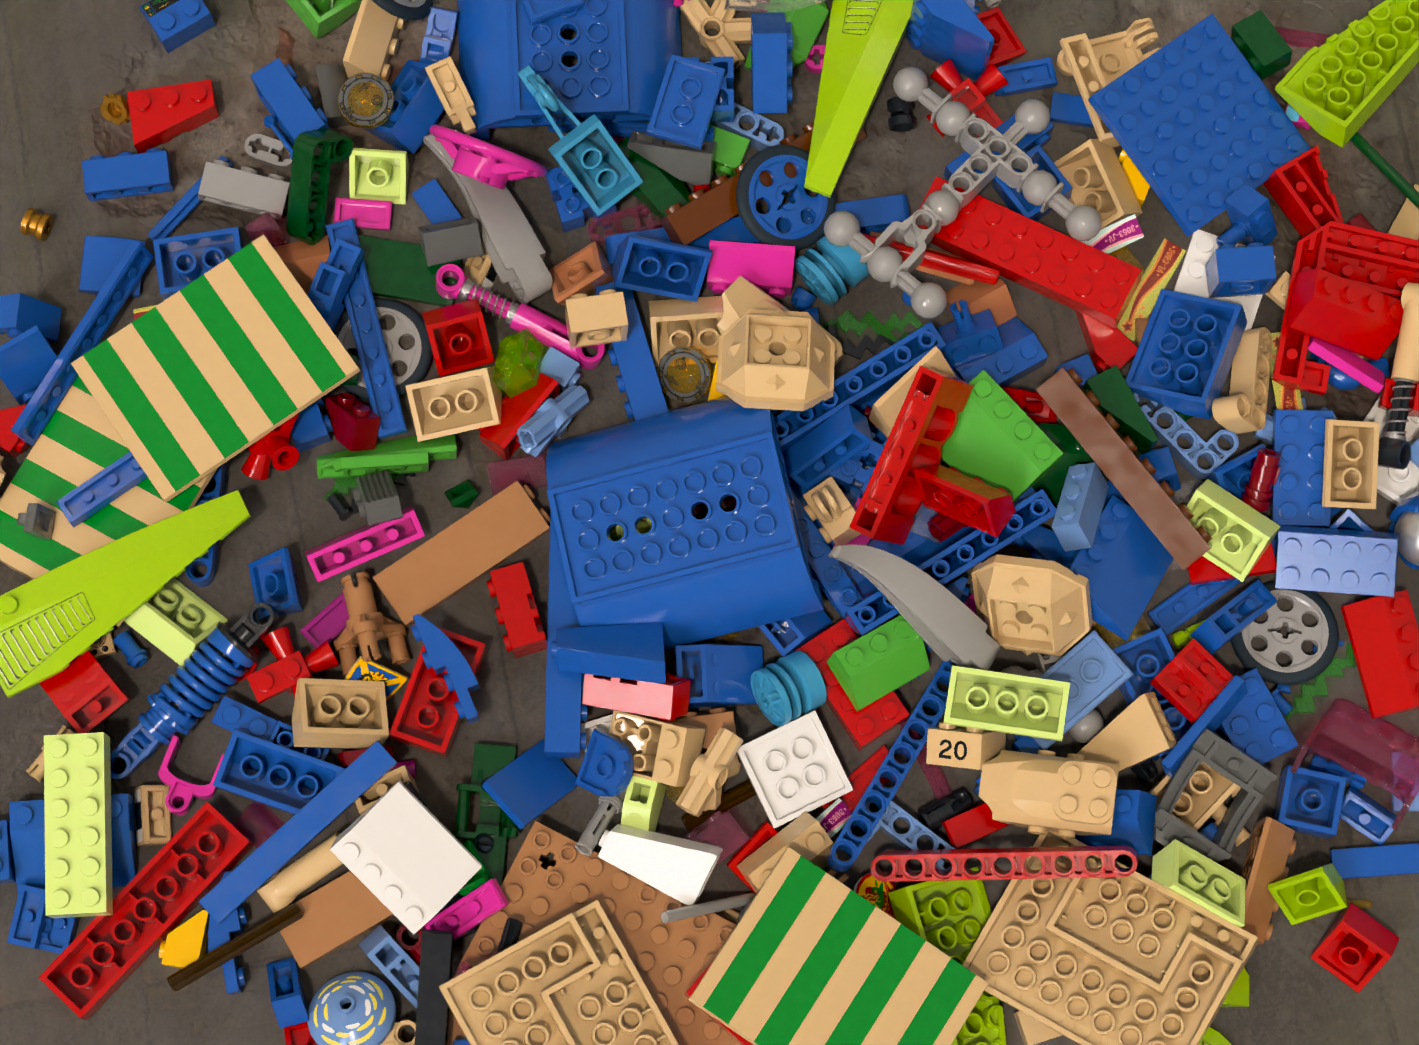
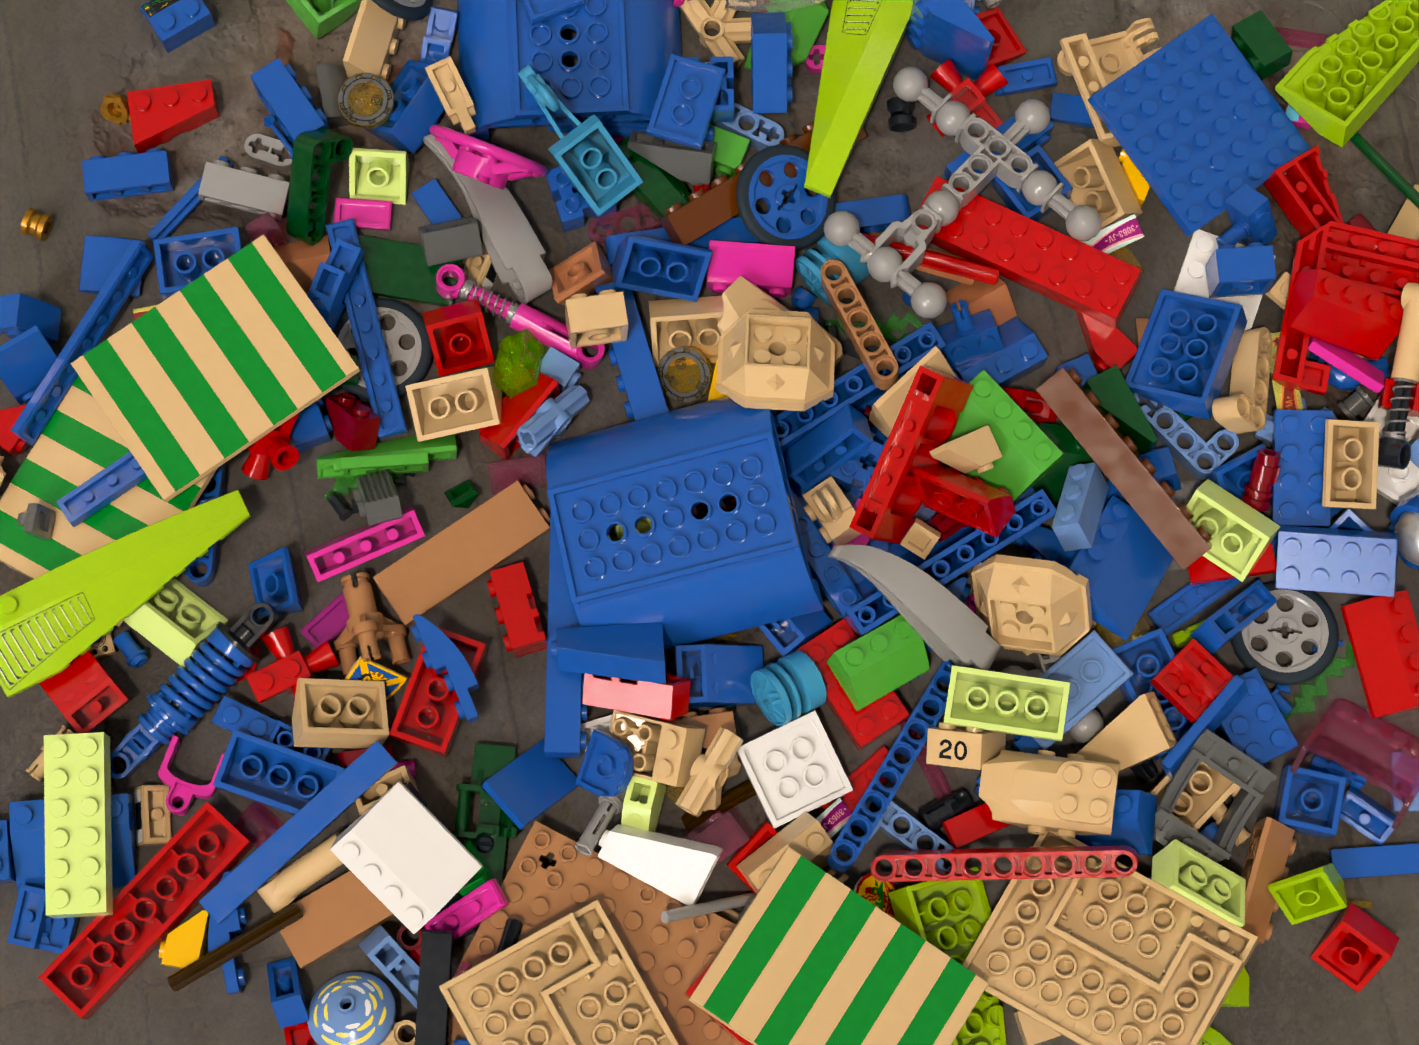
(854, 312): none -> medium nougat beam
(920, 538): none -> tan plate
(970, 451): none -> tan slope
(1149, 288): clear yellow sticker -> none
(1356, 403): none -> dark grey bush

